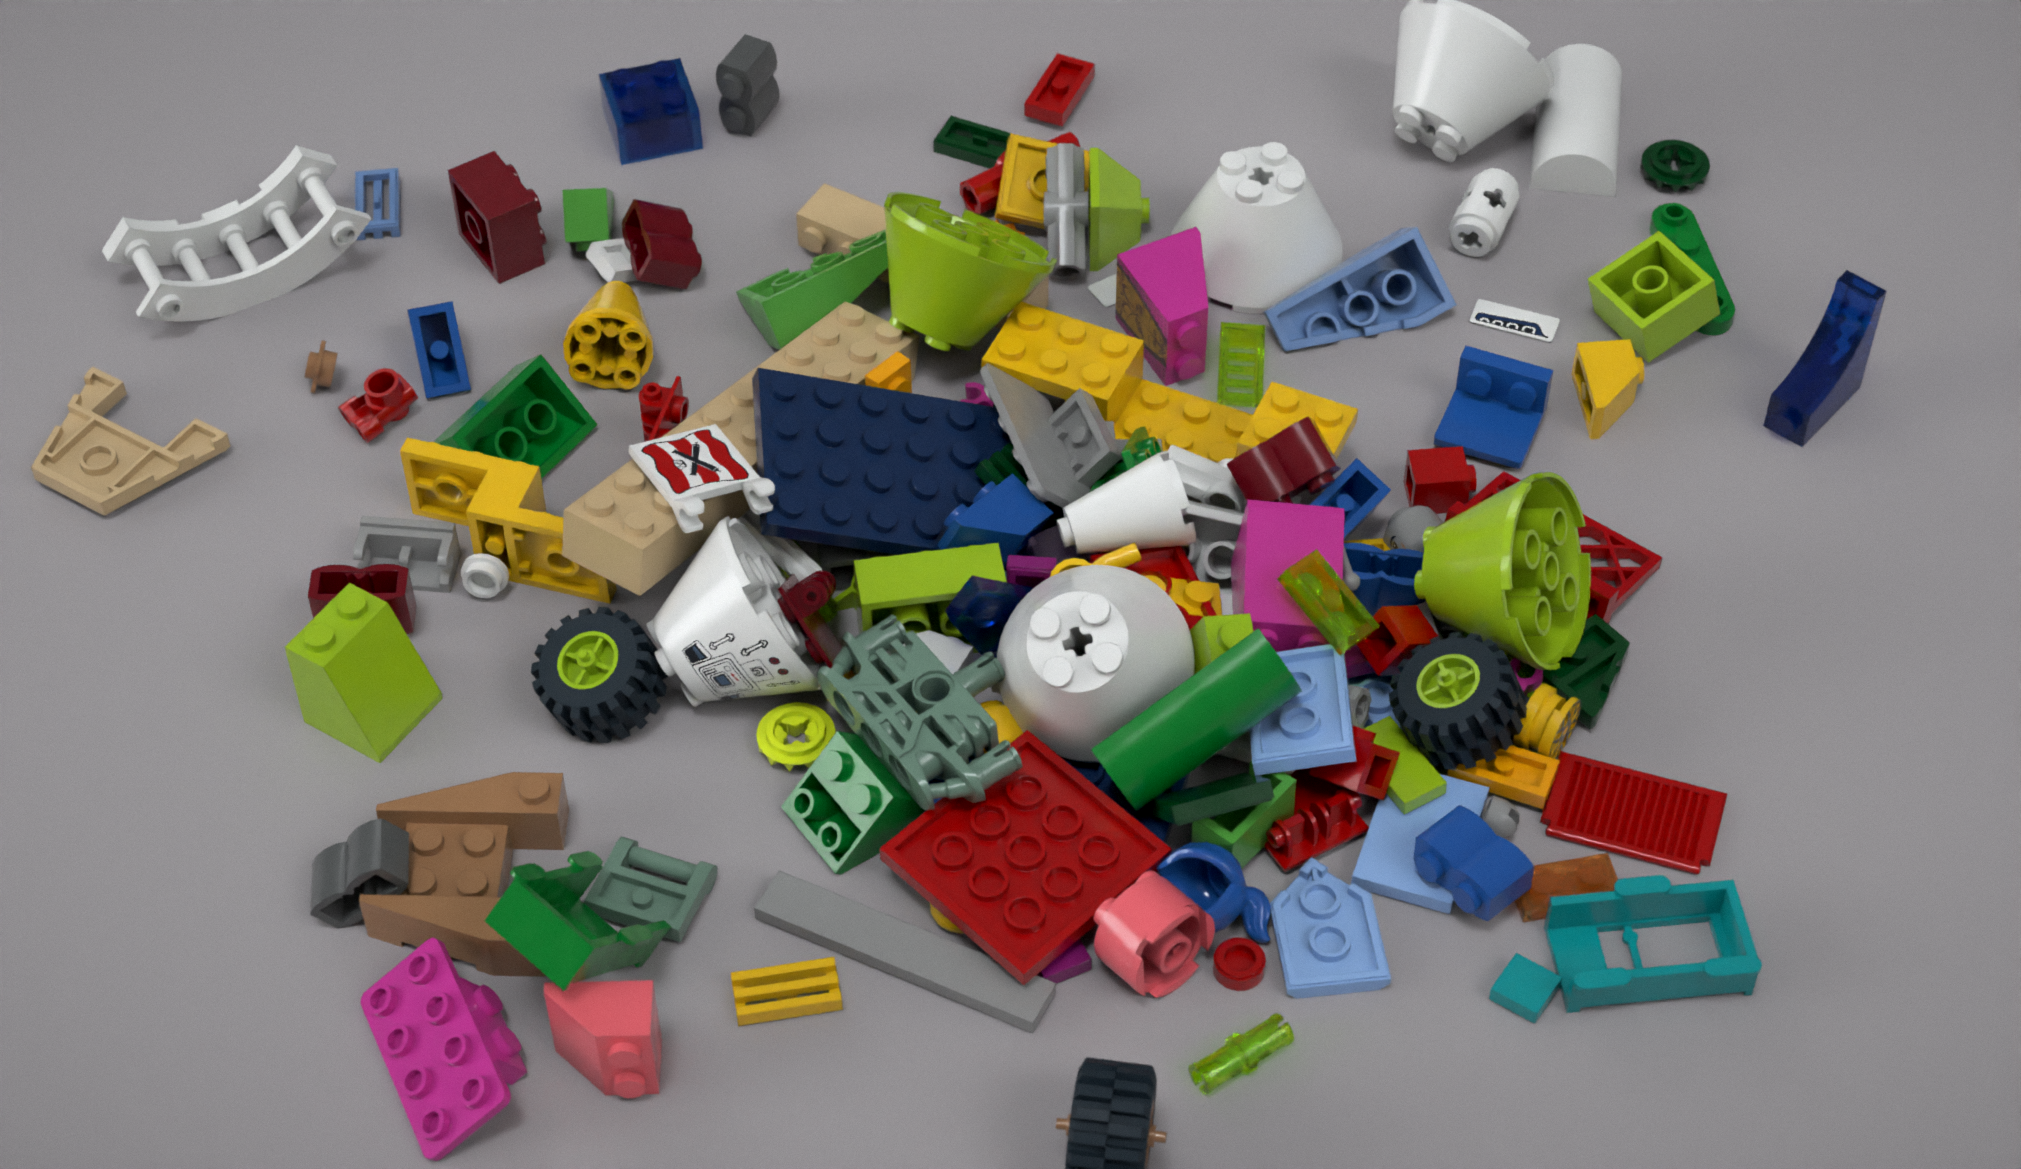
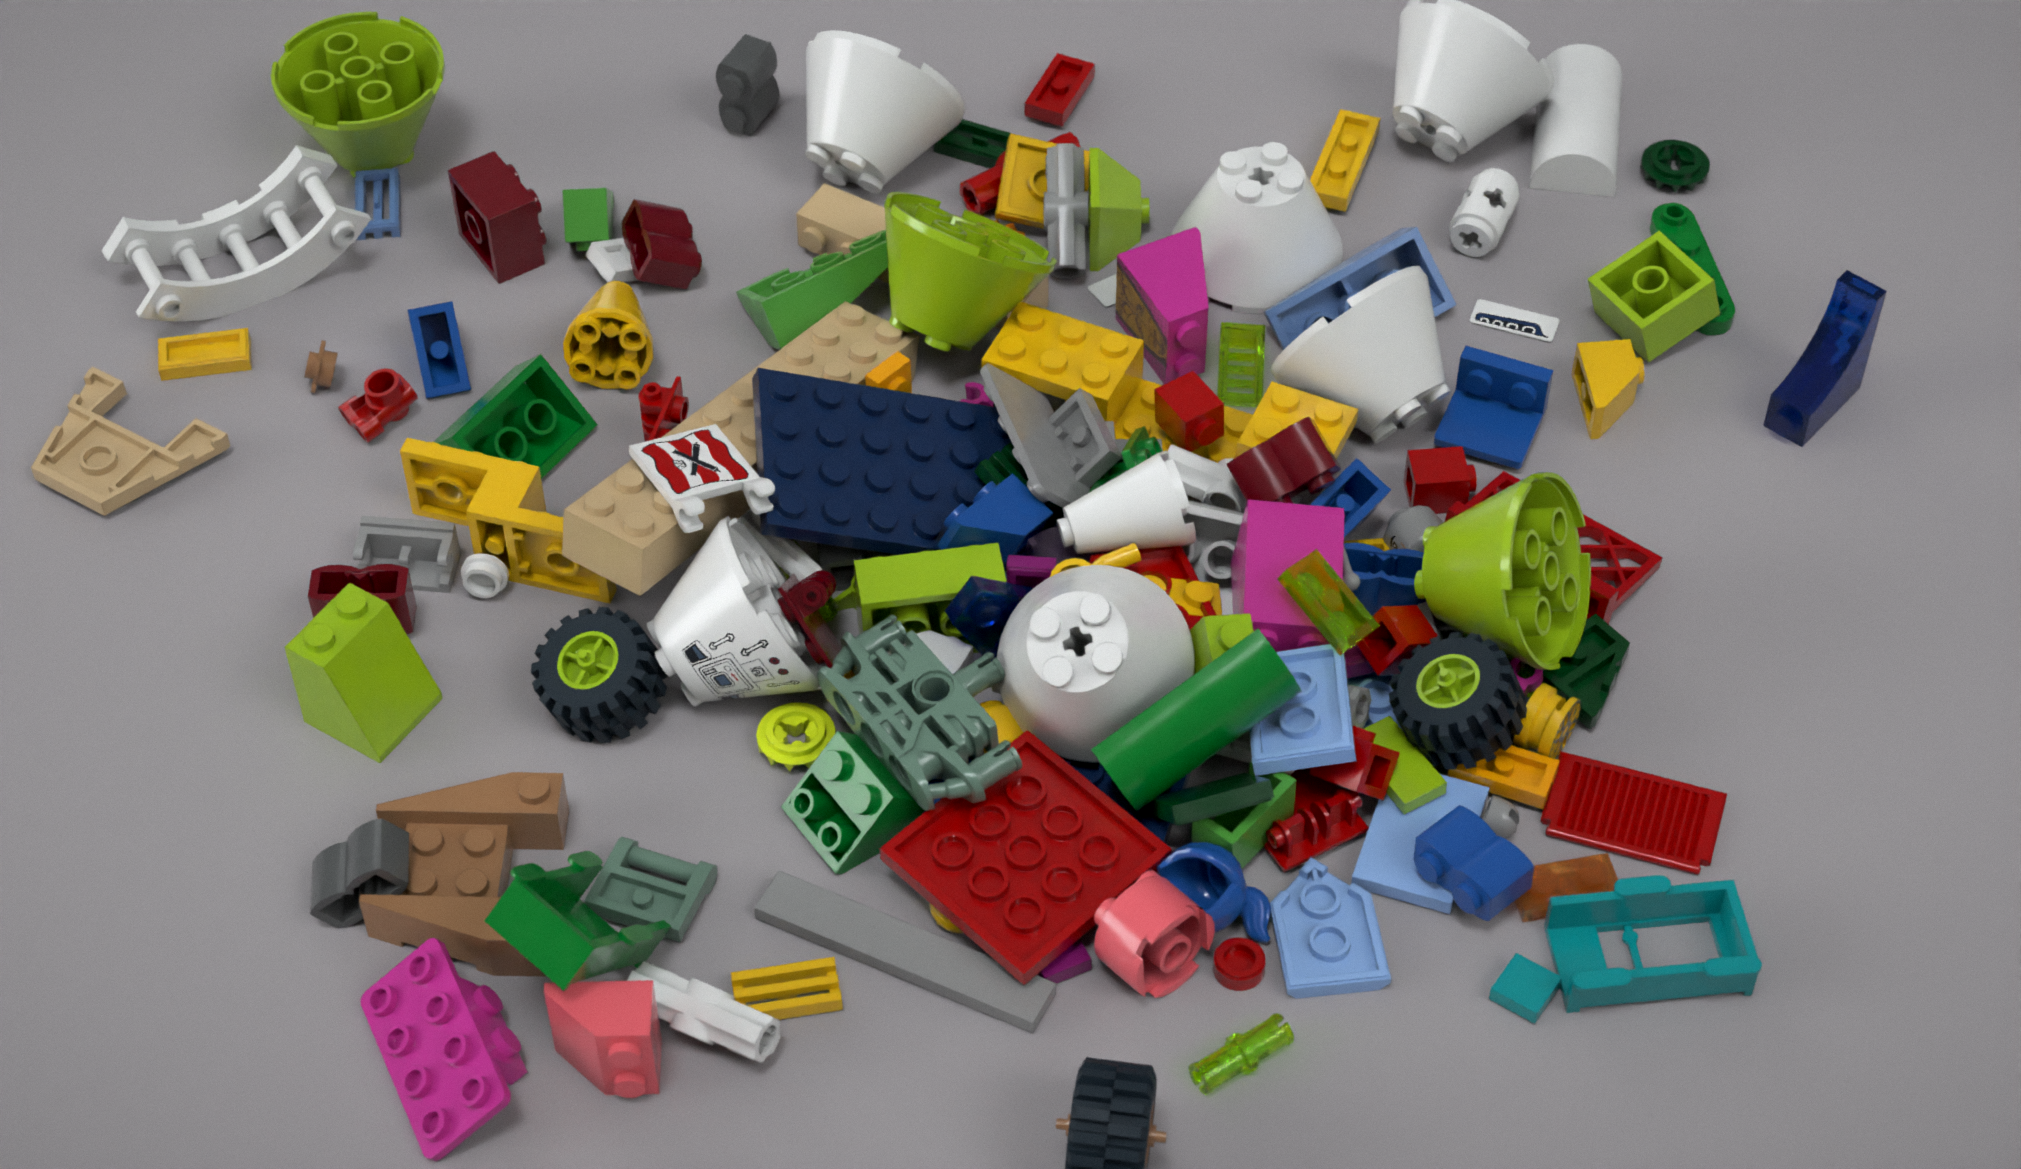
(204, 354): none -> yellow tile
(361, 86): none -> lime cone
(650, 111): clear blue brick -> none
(710, 1014): none -> white piece
(872, 109): none -> white cone
(1189, 412): none -> red brick
(1344, 158): none -> yellow plate
(1374, 355): none -> white cone

